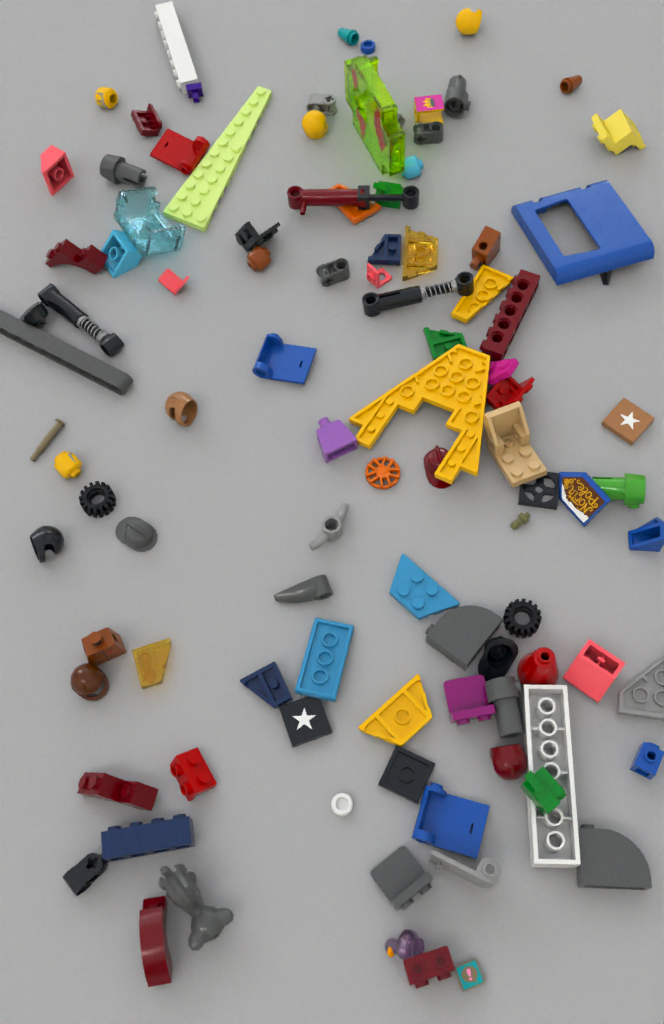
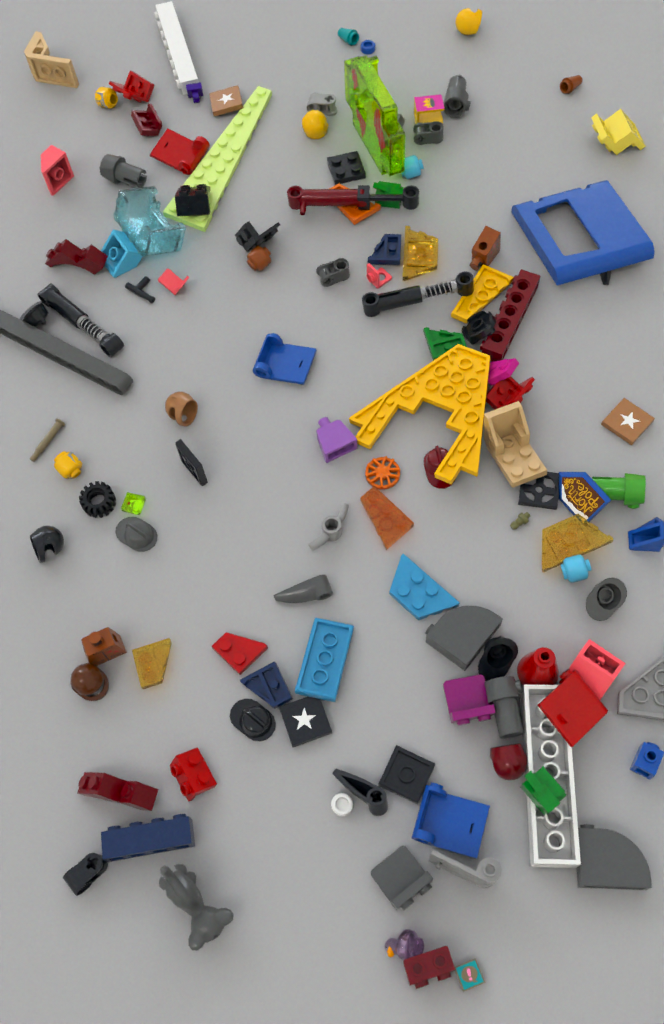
(49, 68): none -> tan bracket
(133, 503): none -> clear neon green tile
(135, 87): none -> red bracket
(138, 289): none -> black piece
(154, 943): dark red arch -> none
(191, 462): none -> black piece
(192, 200): none -> black bracket
(226, 100): none -> medium nougat tile
(238, 651): none -> red wing
(252, 719): none -> black piece
(346, 167): none -> black plate
(364, 791): none -> black piece
(386, 517): none -> clear orange wing
(400, 716): yellow wing -> none
(479, 326): none -> black plate
(528, 608): black tyre -> none
(570, 538): none -> clear yellow wing
(573, 707): none -> red door
(575, 568): none -> medium azure head
(606, 599): none -> dark grey piece

